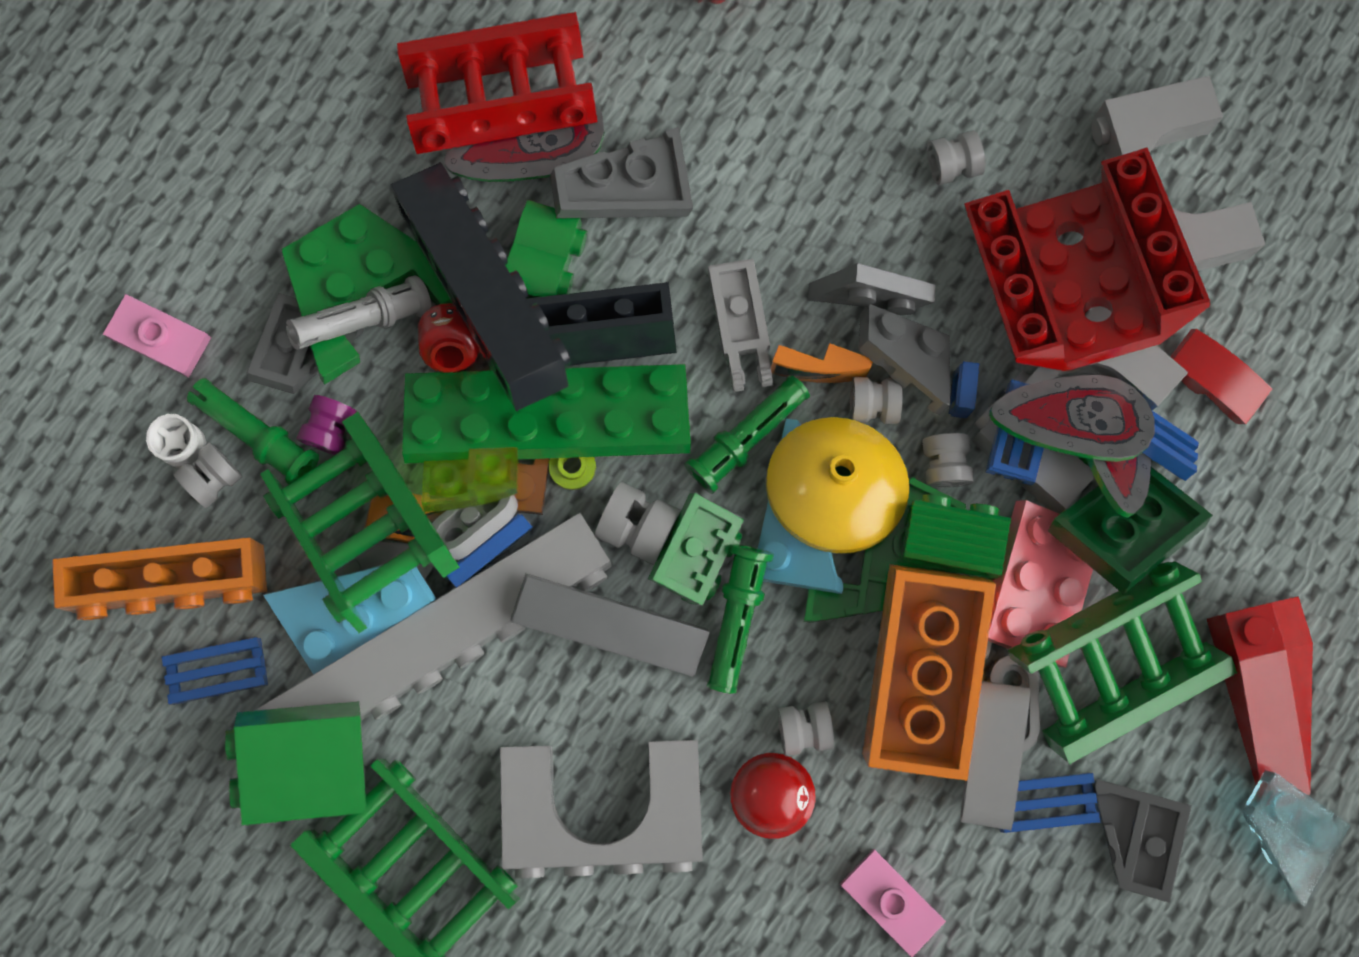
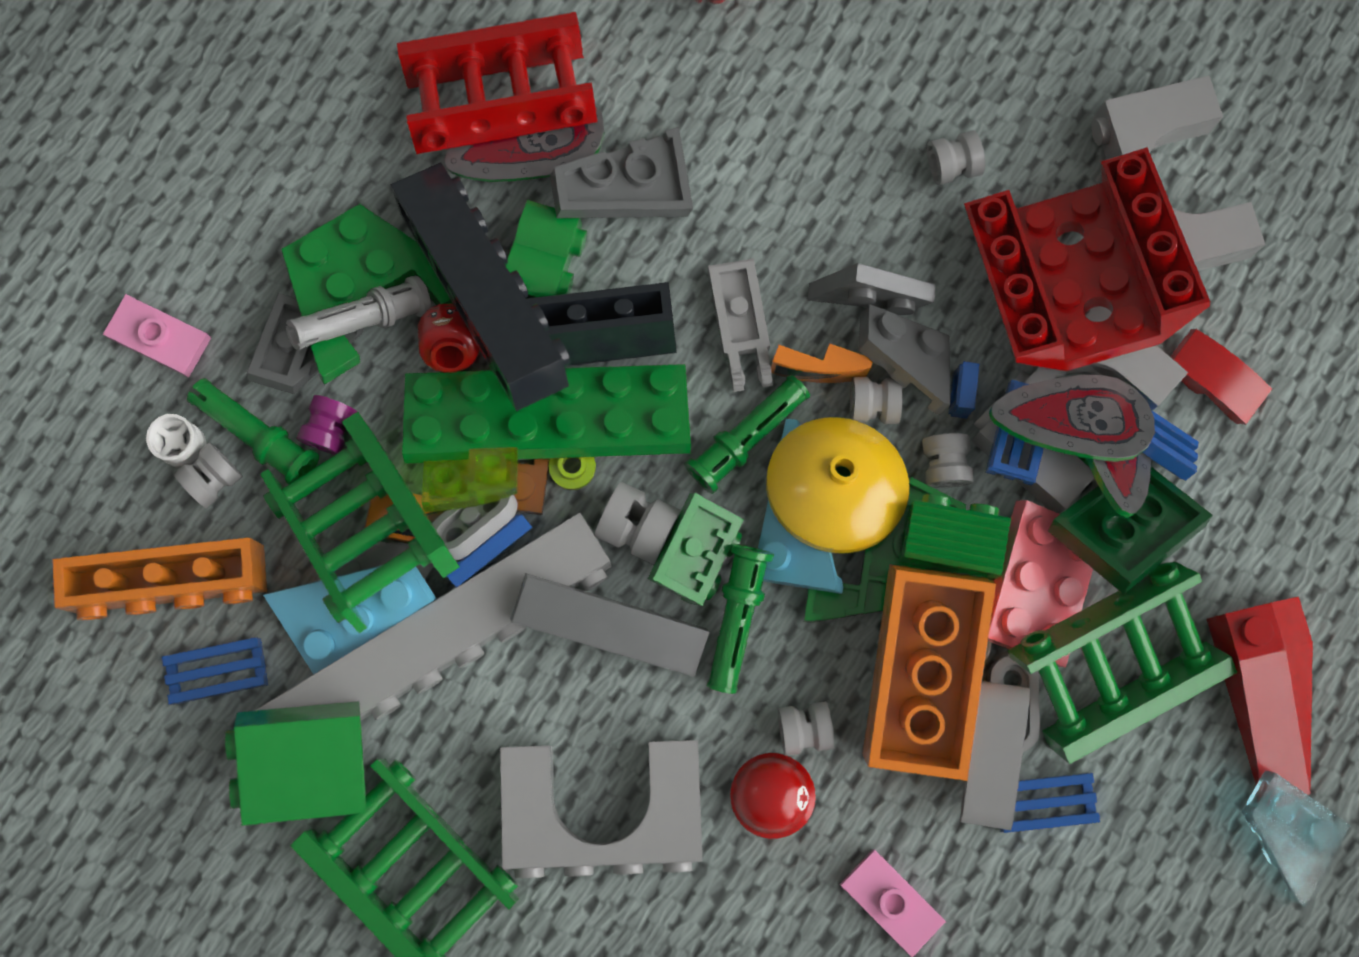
(1142, 838): dark grey wing -> none

